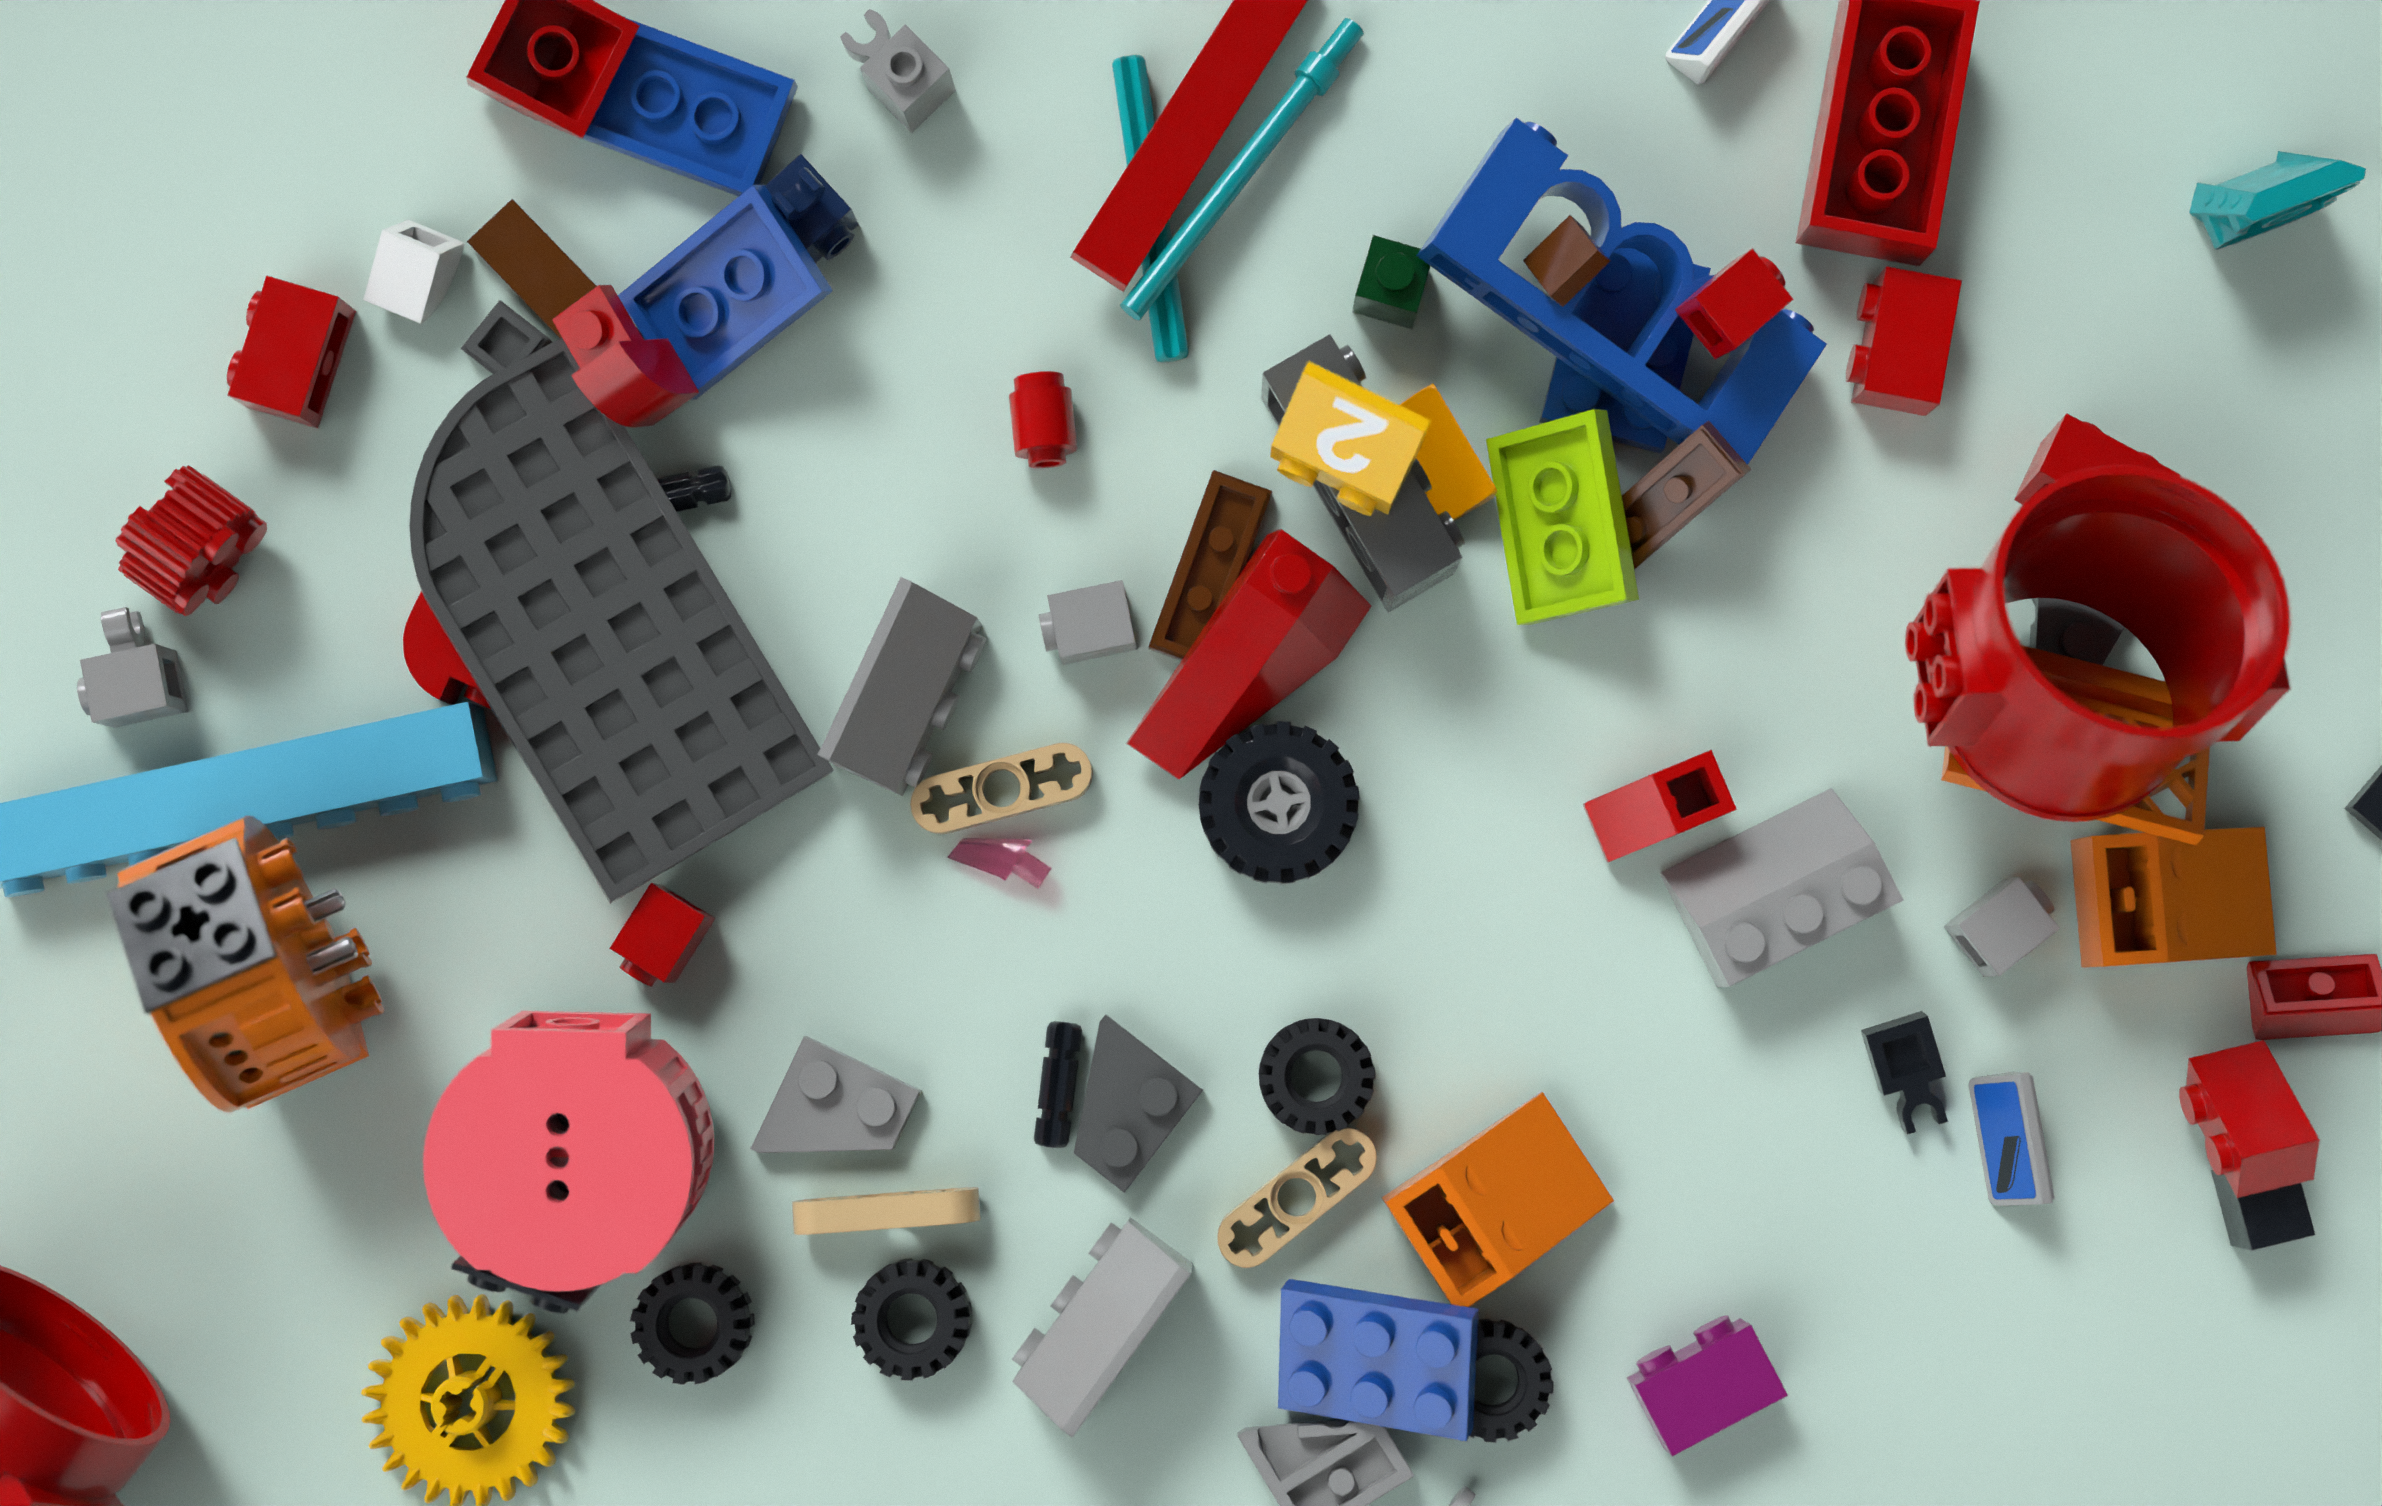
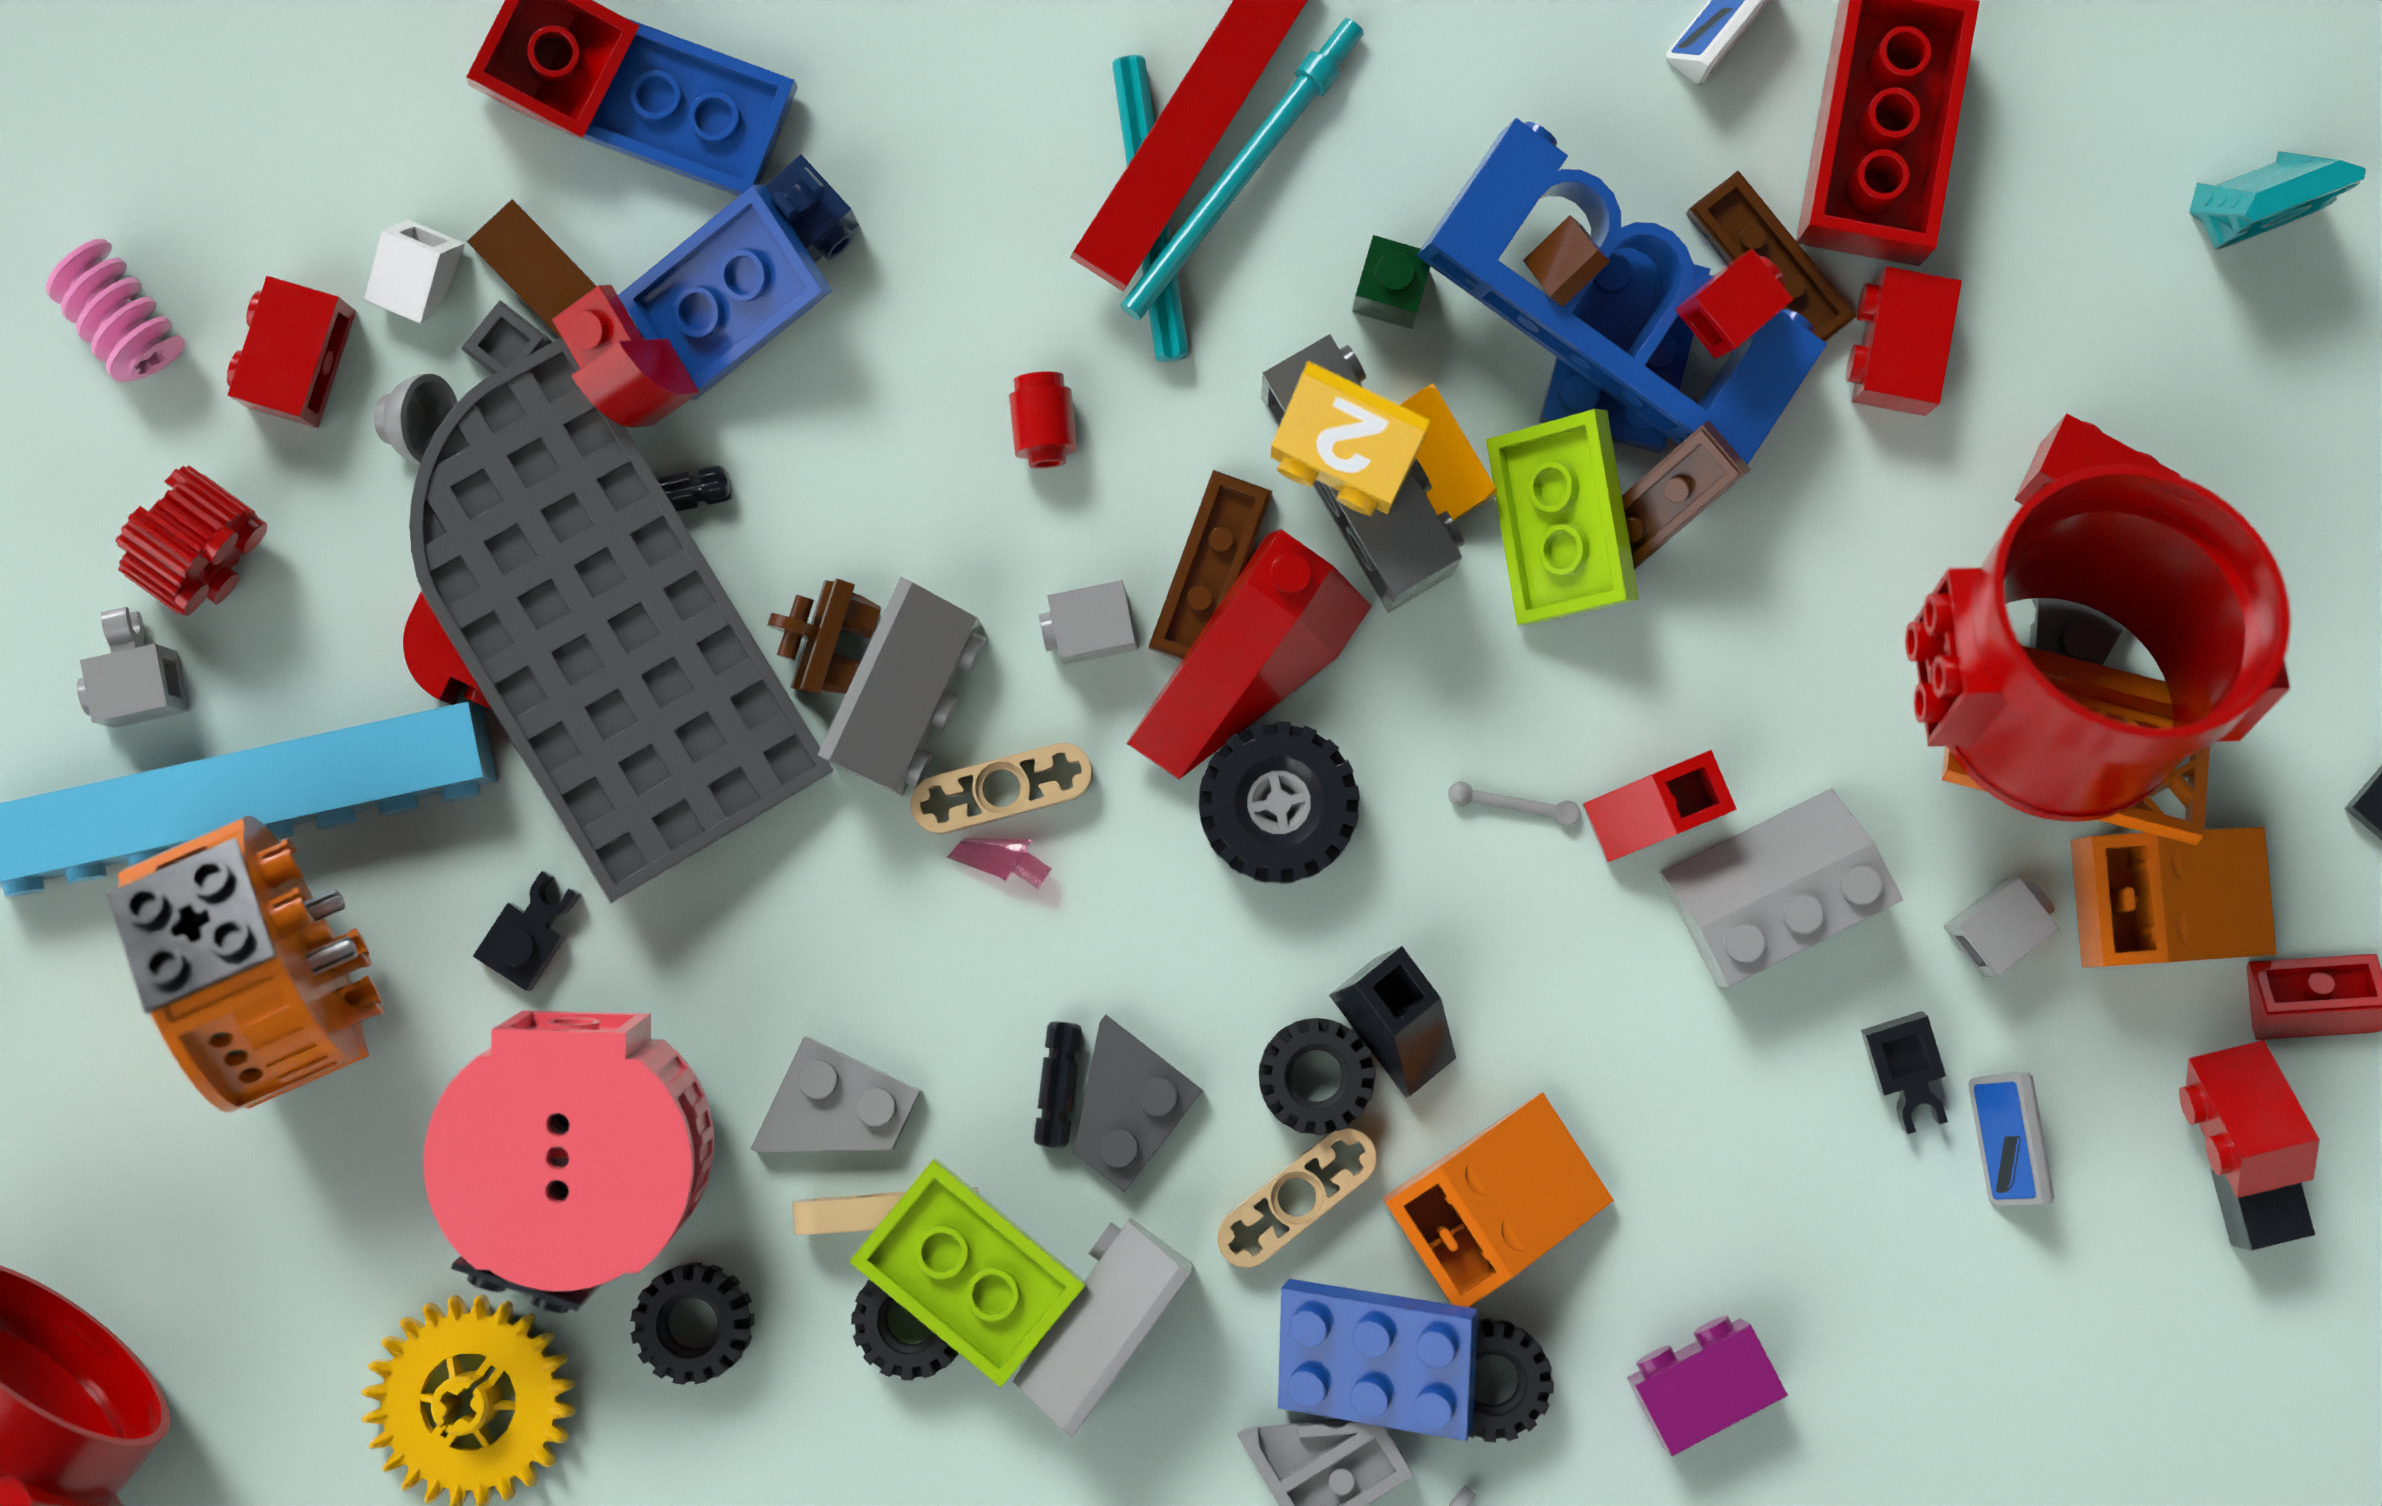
(108, 316): none -> bright pink piece
(413, 414): none -> light grey piece
(523, 940): none -> black plate
(660, 936): red brick -> none
(835, 611): none -> reddish brown hips
(901, 72): light grey brick -> none
(967, 1272): none -> lime plate
(1398, 1019): none -> black slope
(1565, 812): none -> light grey hinge
(1738, 220): none -> reddish brown tile

